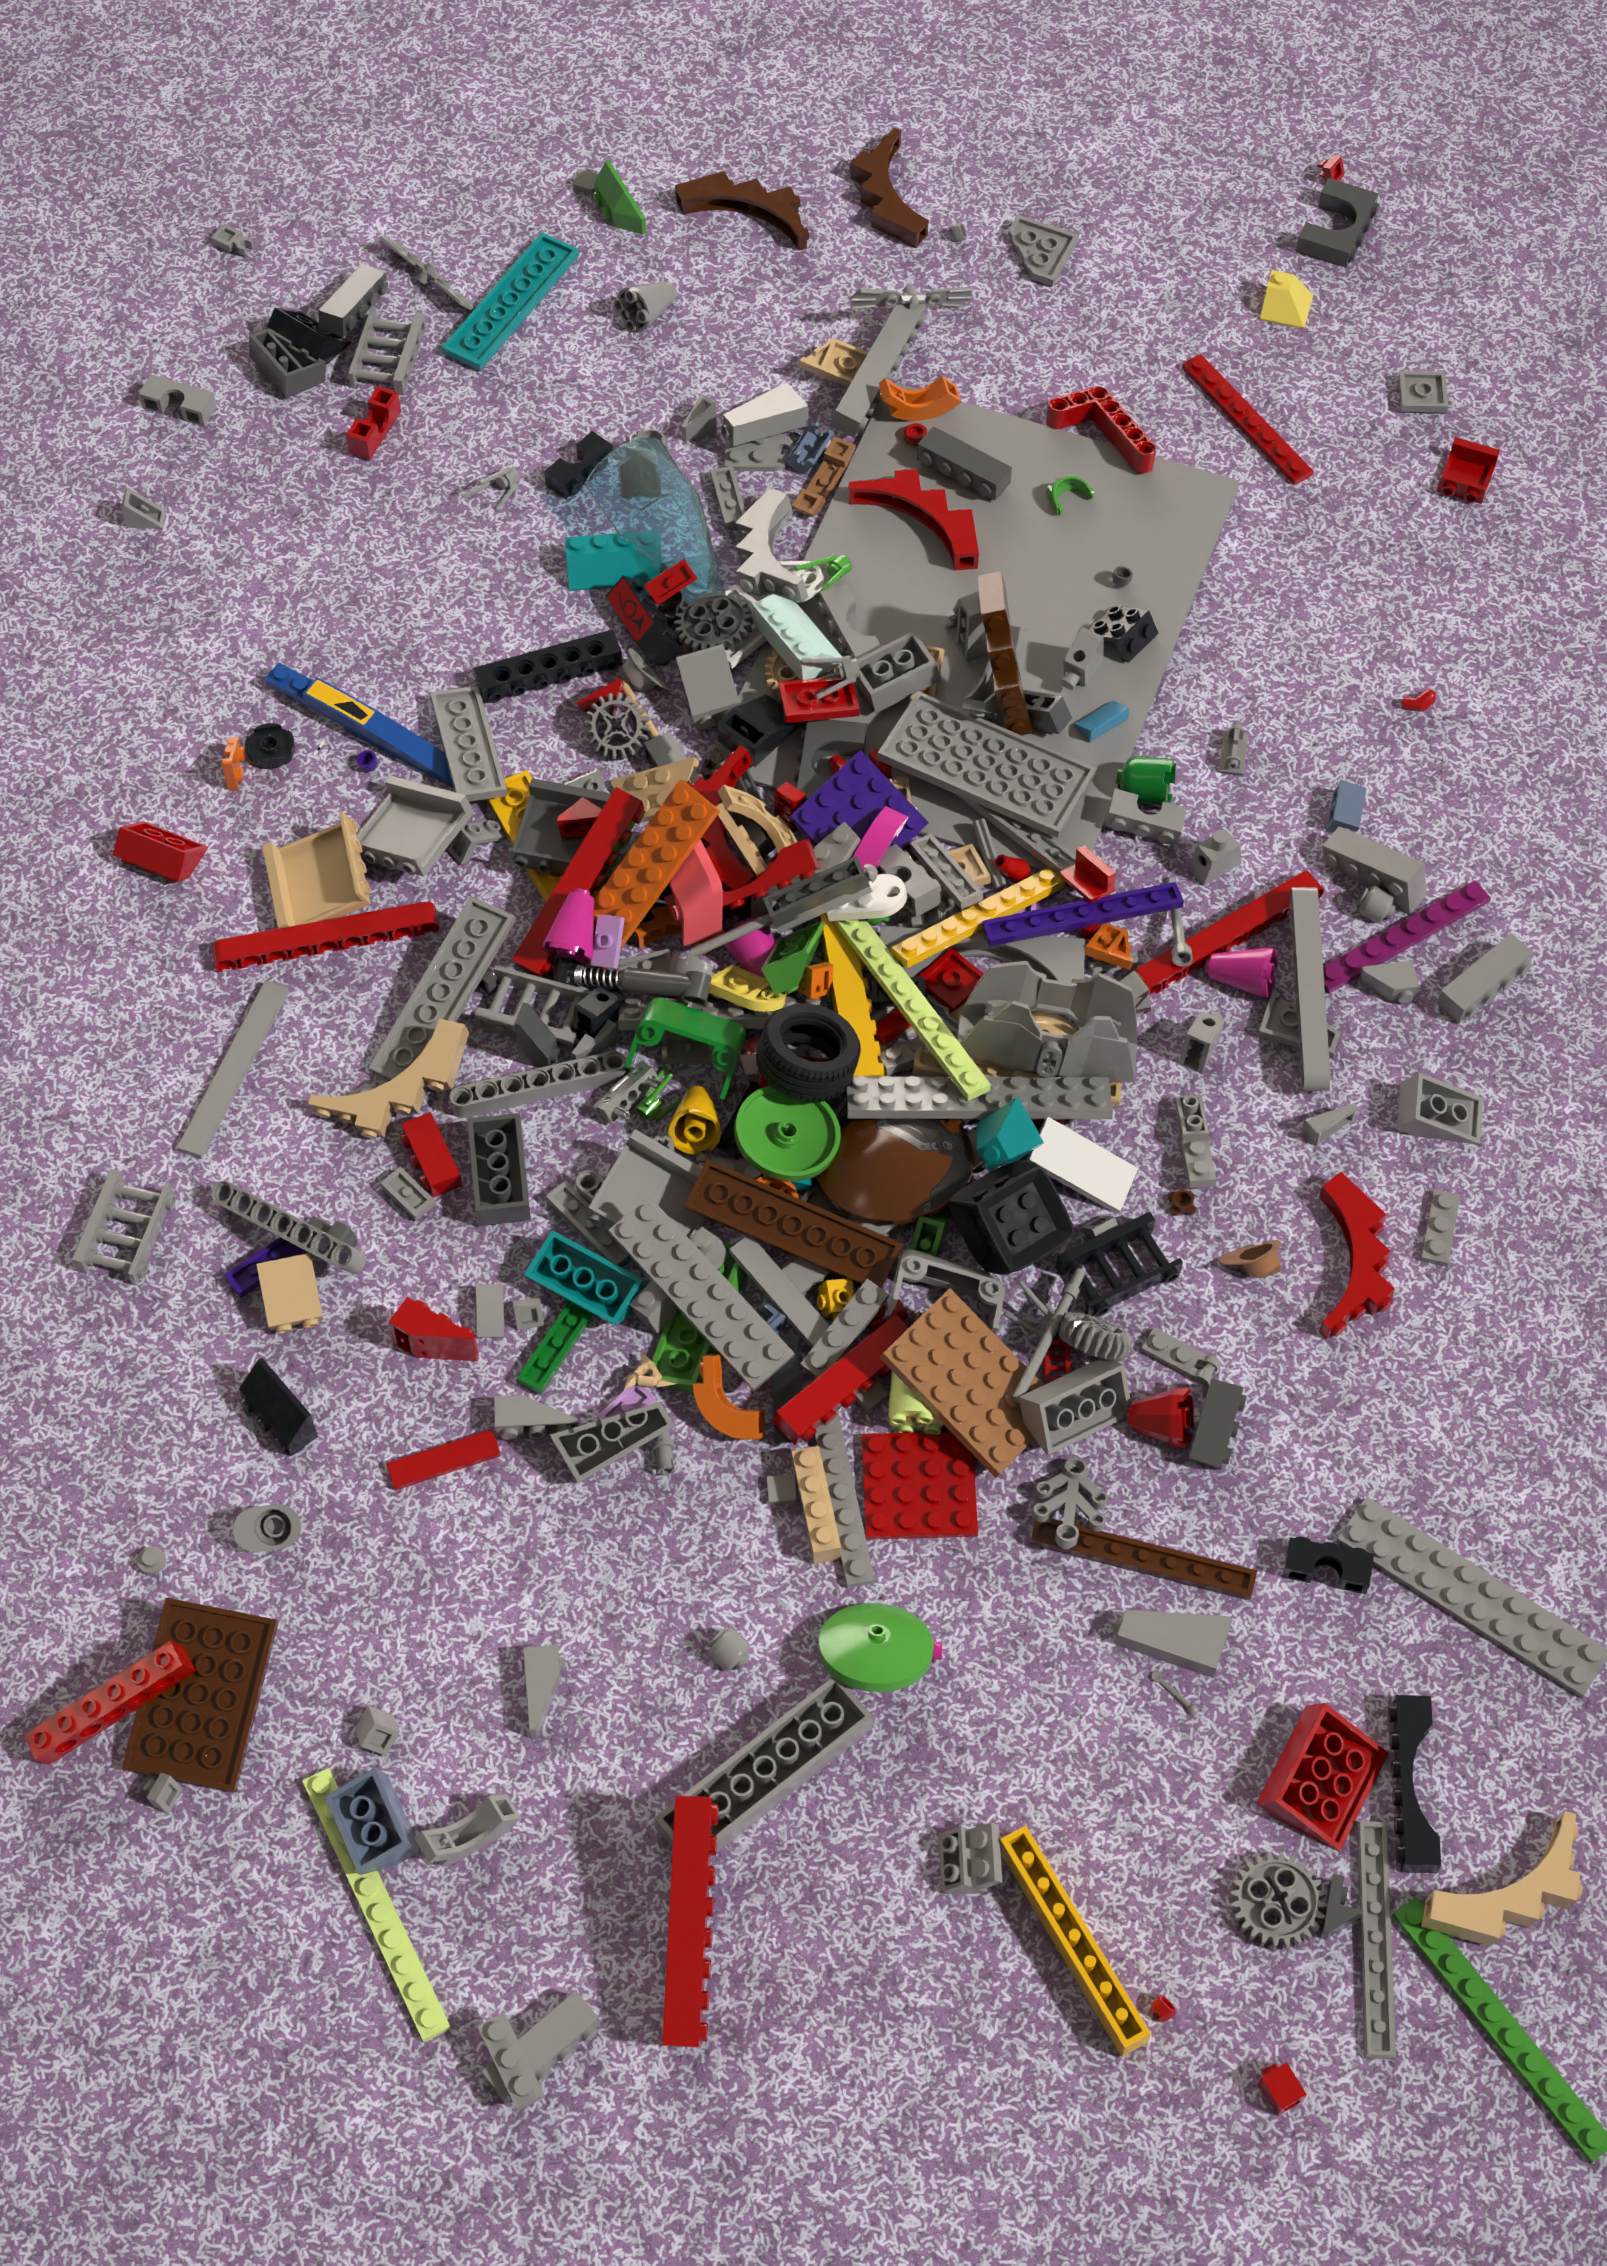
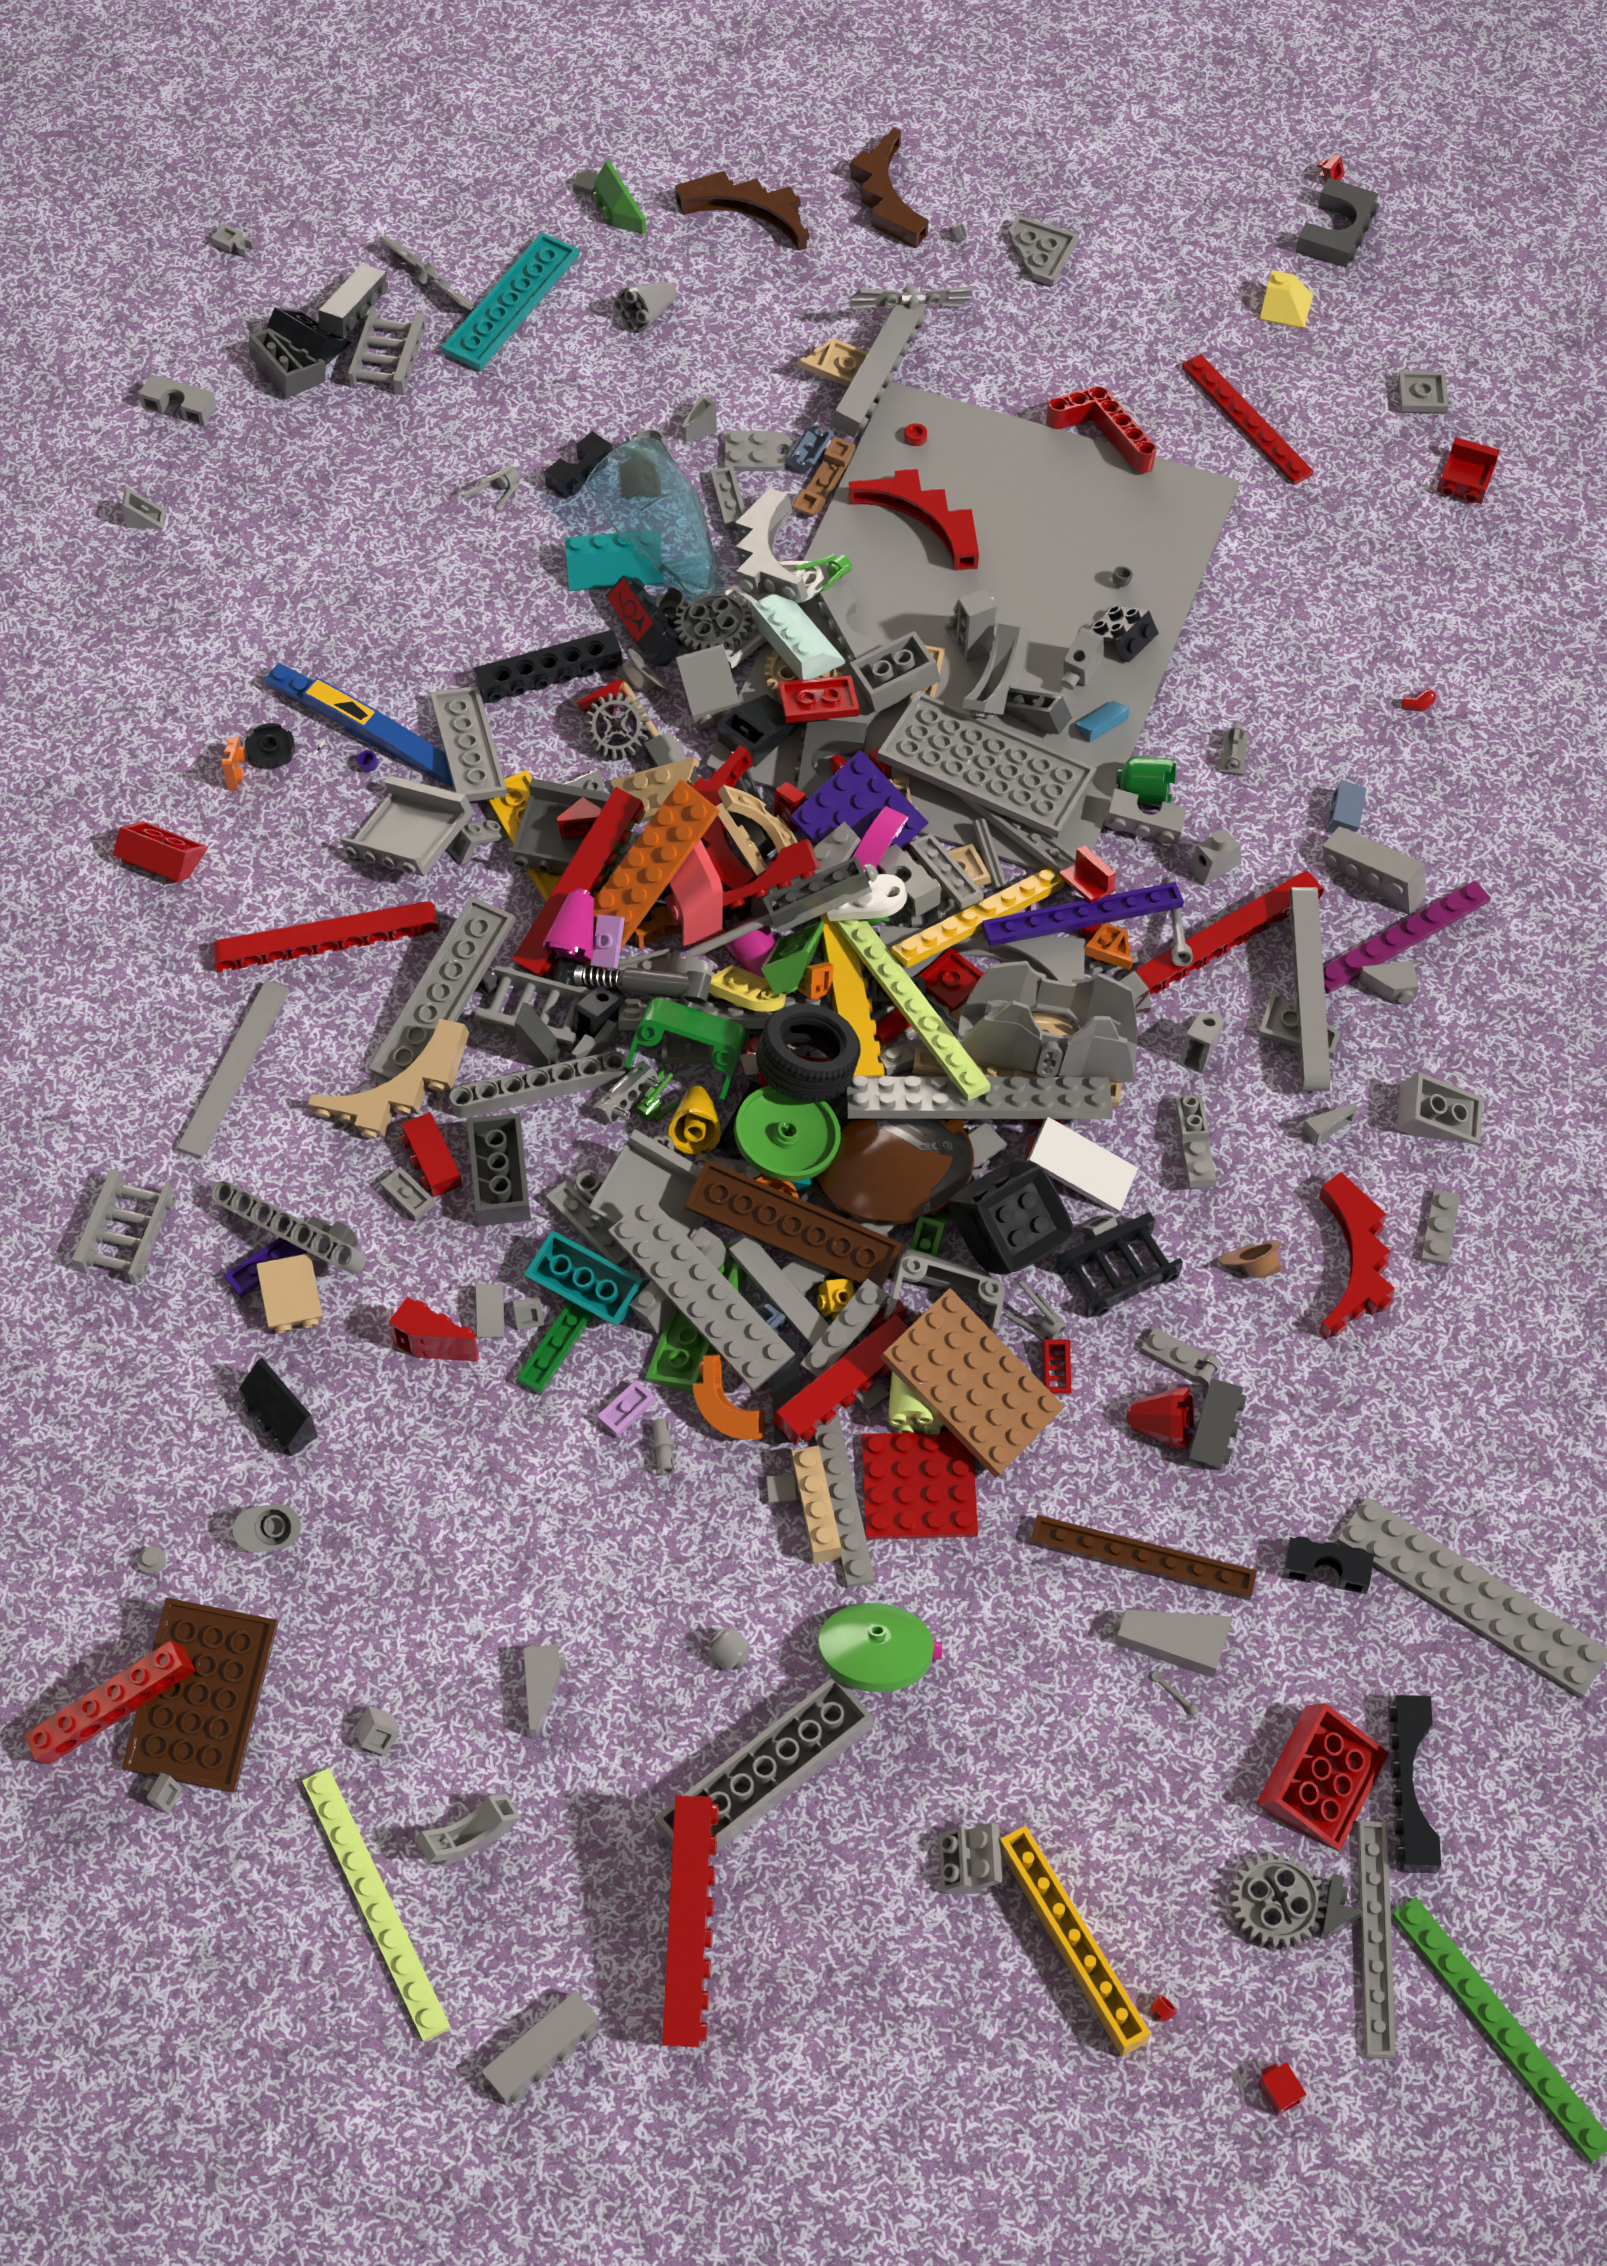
(318, 875): tan panel -> none
(367, 435): red arch -> none
(372, 1822): sand blue slope -> none
(443, 1459): red tile -> none
(510, 2061): light grey plate -> none
(524, 1417): light grey slope -> none
(604, 1441): light grey wedge -> none
(645, 1367): tan piece -> none
(671, 581): red plate -> none
(711, 763): dark brown piece -> none
(765, 416): light grey slope -> none
(847, 670): light grey plant -> none
(921, 403): orange arch -> none
(964, 463): dark grey brick -> none
(1002, 653): reddish brown arch -> none
(1006, 1135): teal slope -> none
(1012, 868): red cone -> none
(1065, 484): bright green helmet -> none
(1068, 1295): light grey bar -> none
(1071, 1499): light grey plant -> none
(1076, 1404): light grey slope -> none
(1095, 1336): light grey gear -> none
(1181, 1196): reddish brown plate -> none
(1245, 969): dark pink cone -> none
(1375, 904): light grey head -> none
(1485, 978): light grey brick -> none
(1485, 1915): tan arch -> none

